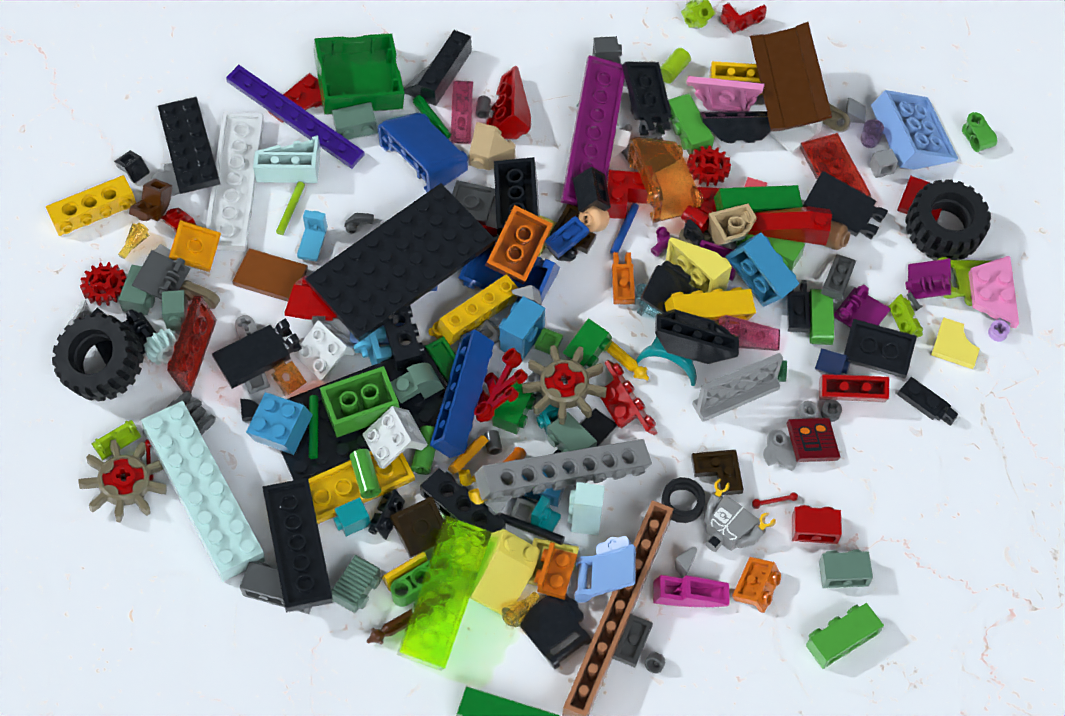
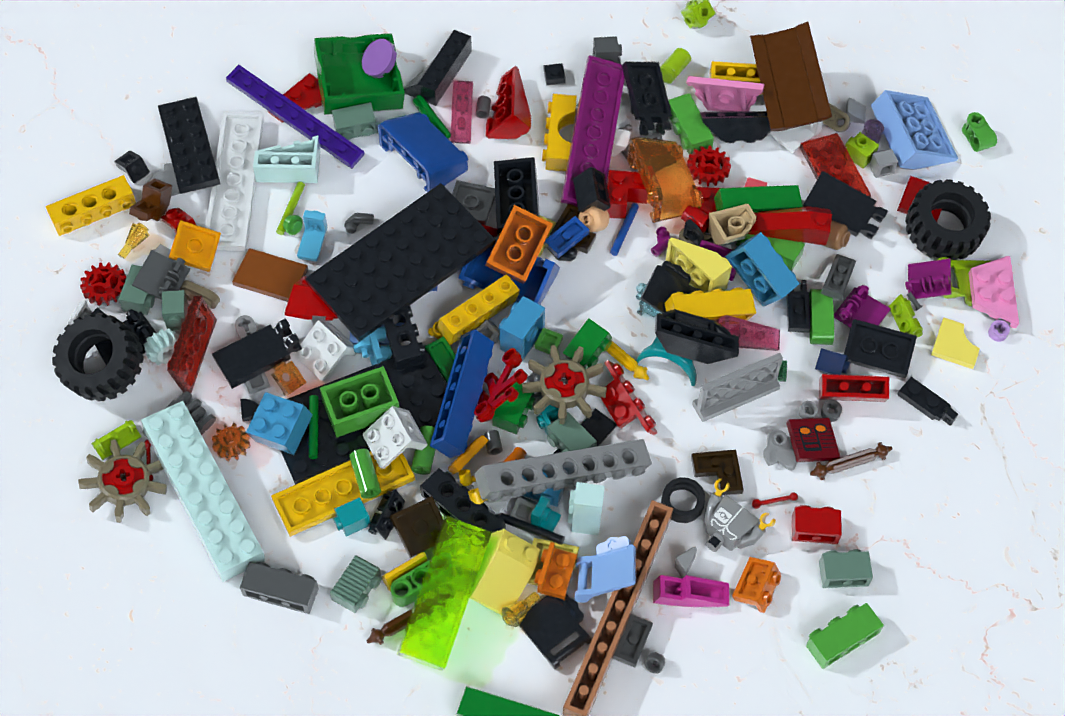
(229, 434): none -> clear orange gear
(293, 224): none -> bright green plate
(297, 545): black plate -> none
(379, 58): none -> medium lavender tile
(419, 379): sand green brick -> none
(489, 147): tan slope -> none
(529, 292): light grey slope -> none
(554, 74): none -> black plate
(562, 114): none -> yellow arch
(623, 280): orange hinge -> none
(740, 22): red bracket -> none
(850, 461): none -> wheel
(861, 149): none -> lime brick

